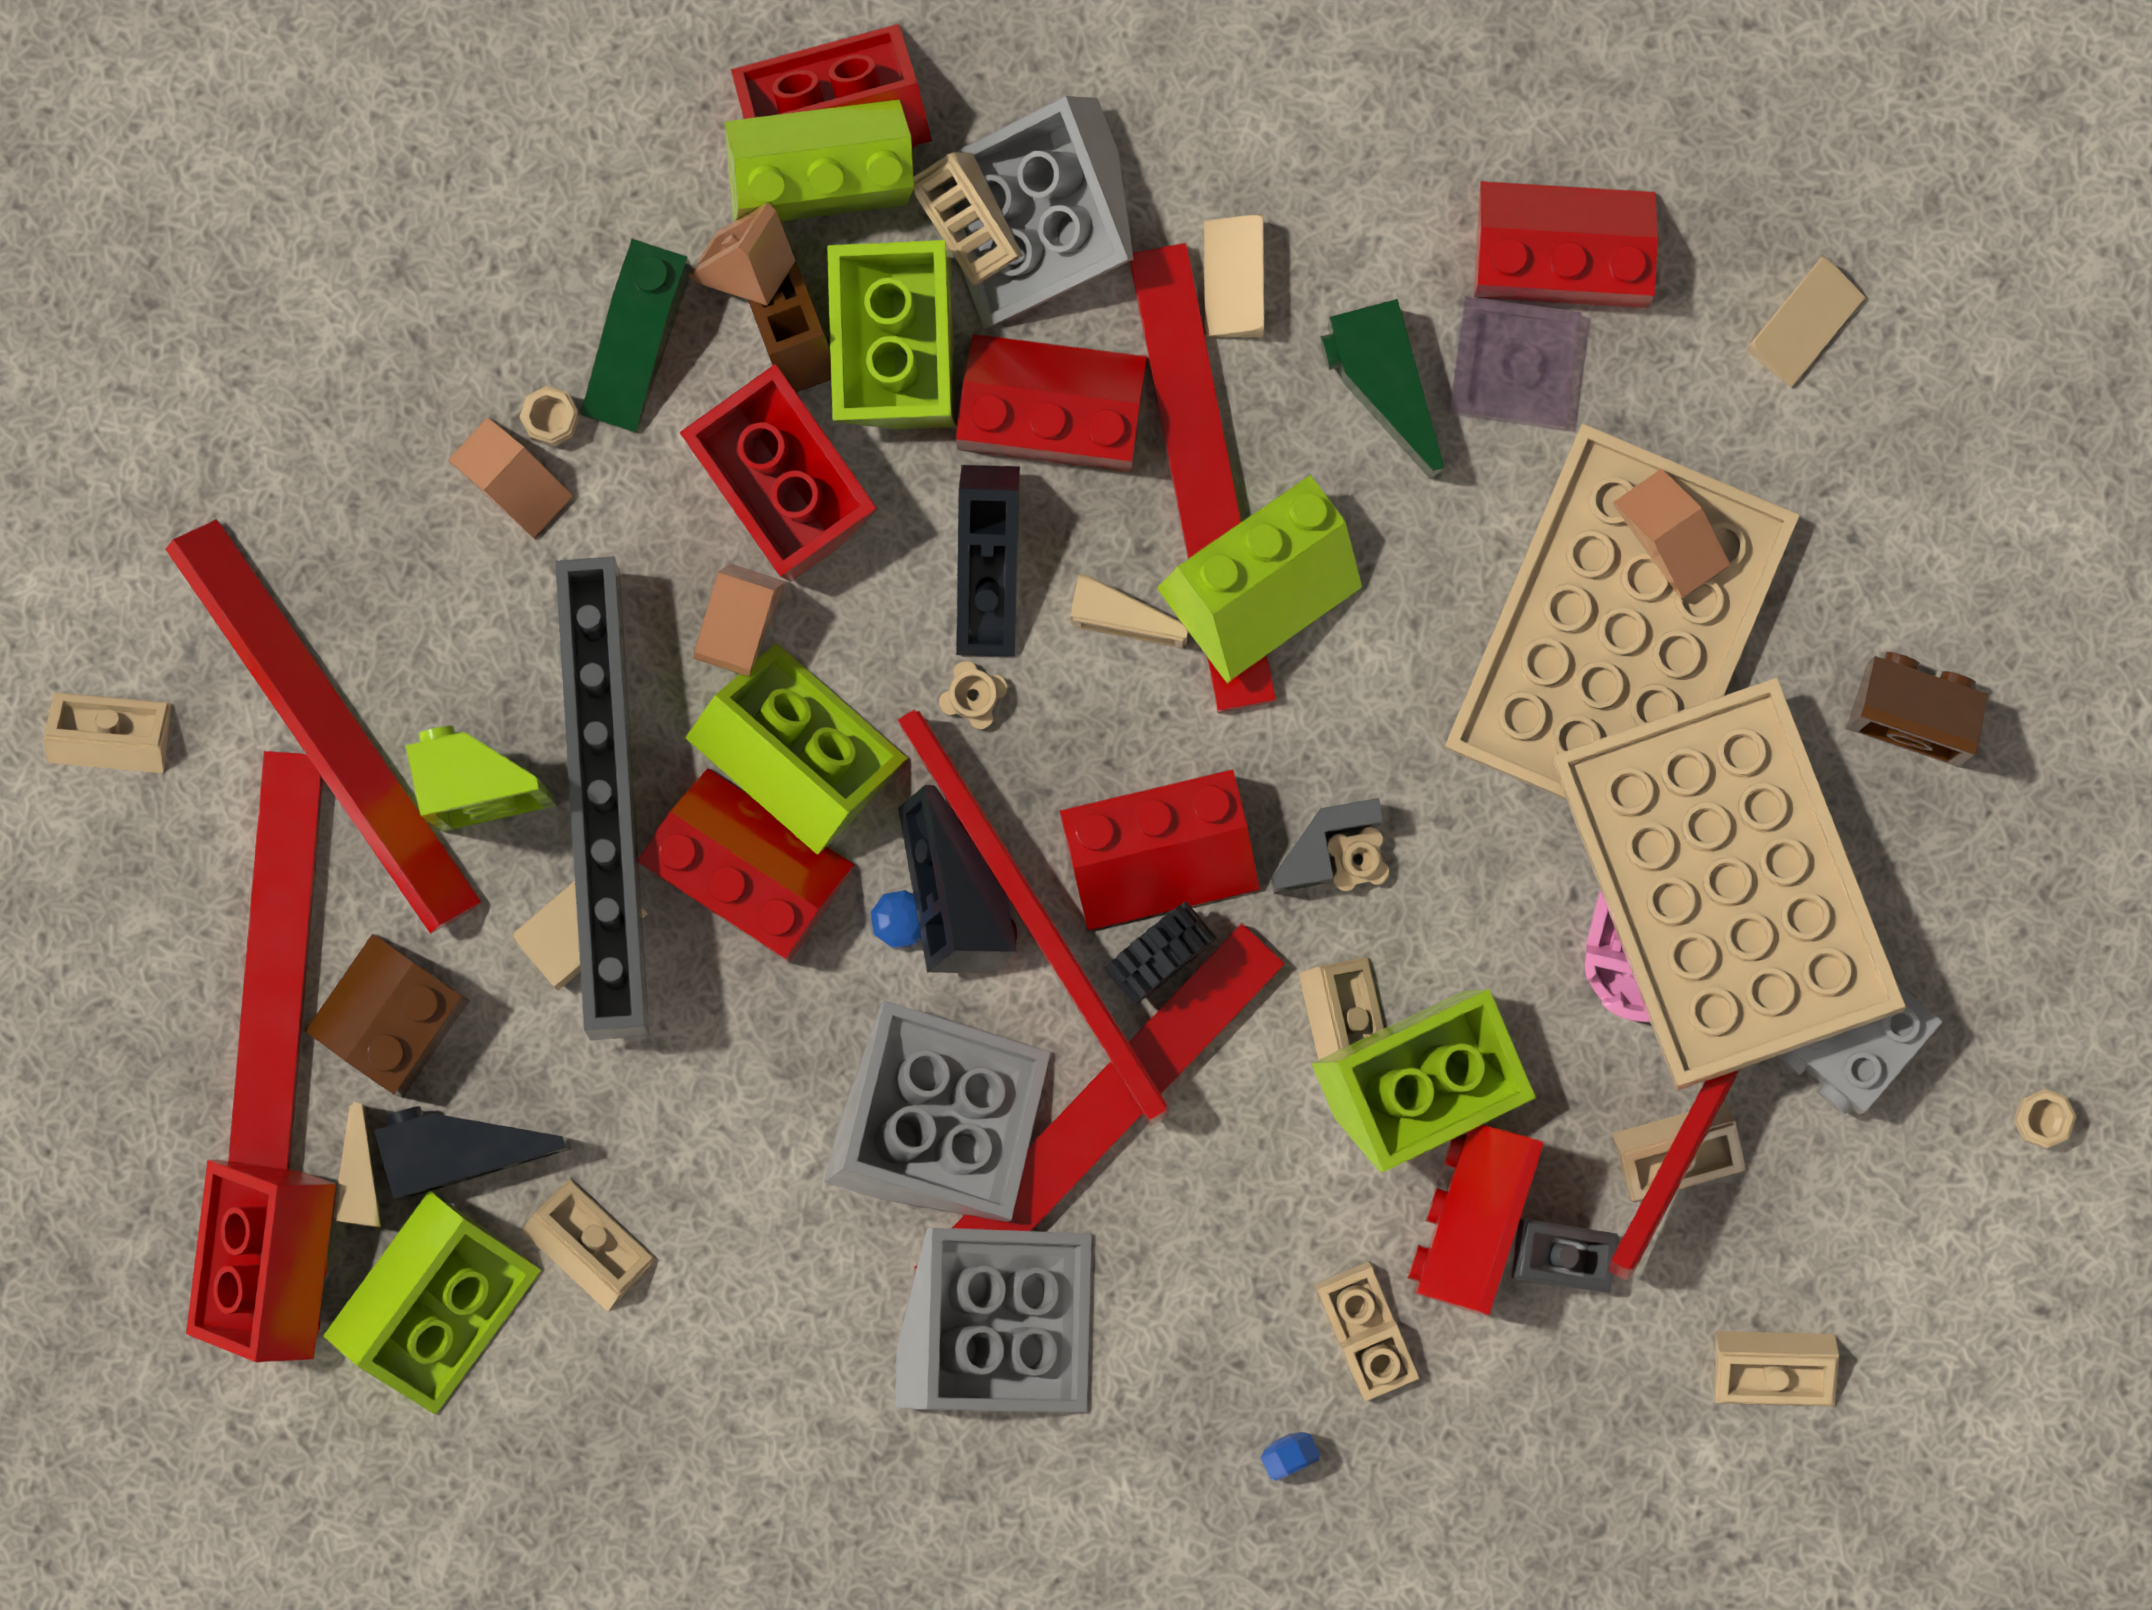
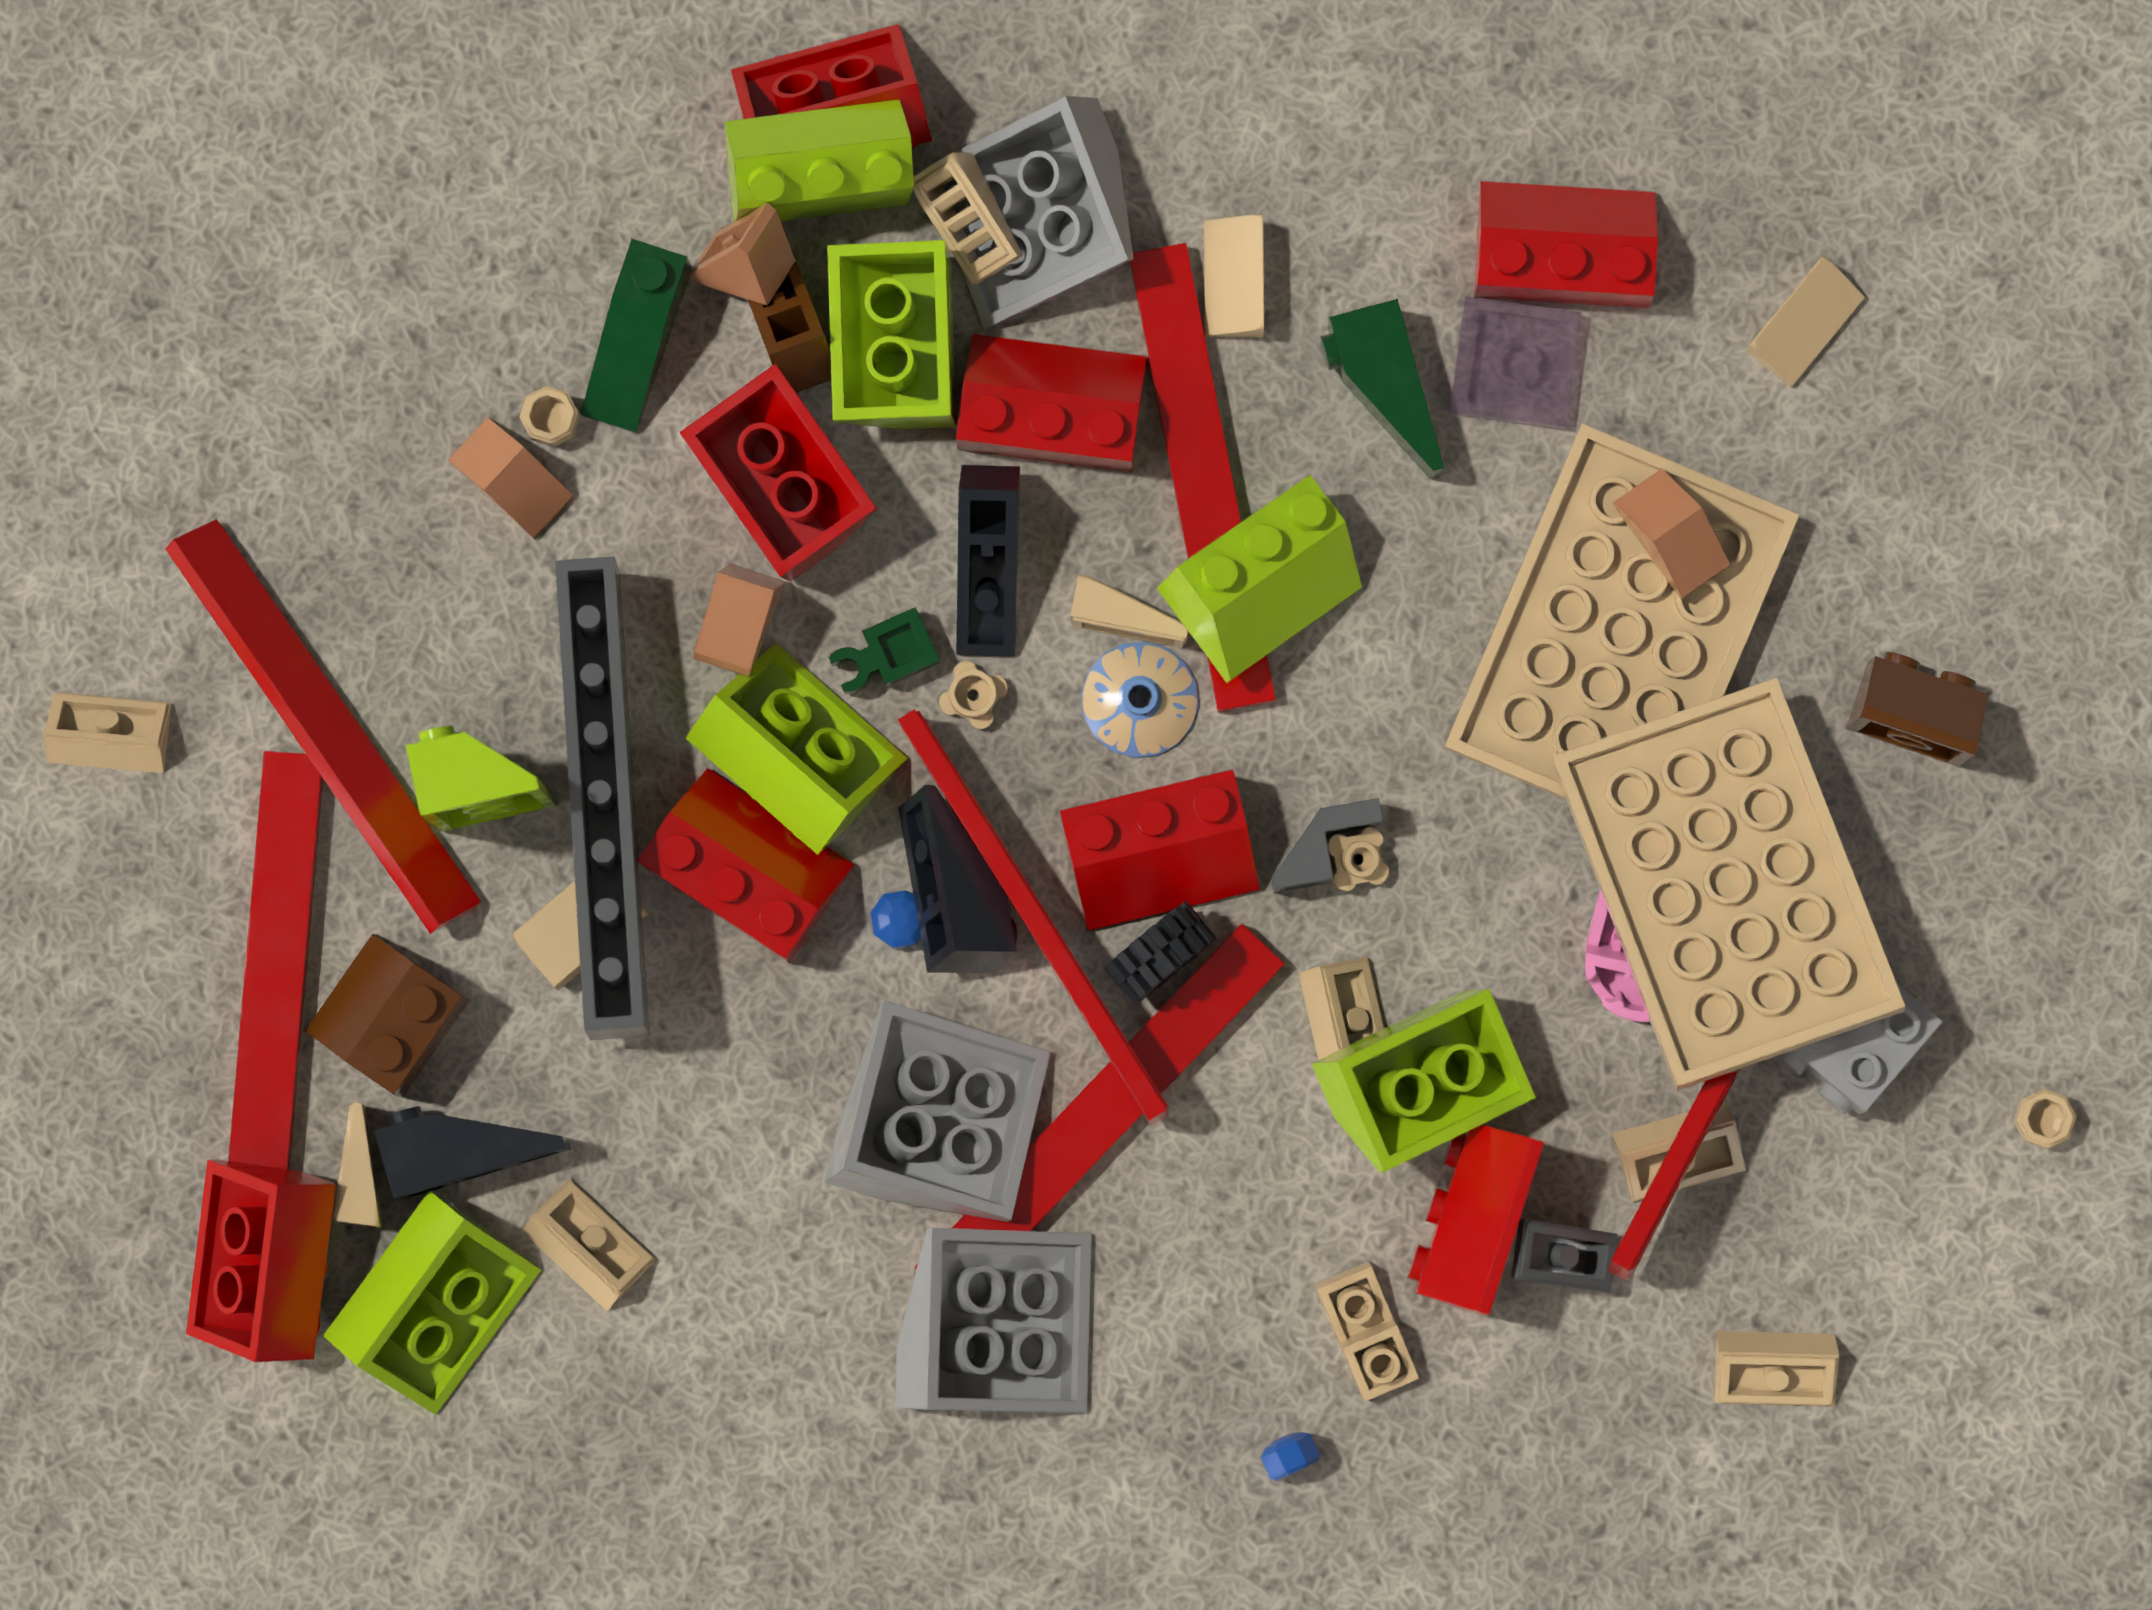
(895, 649): none -> dark green plate
(1147, 729): none -> tan dish

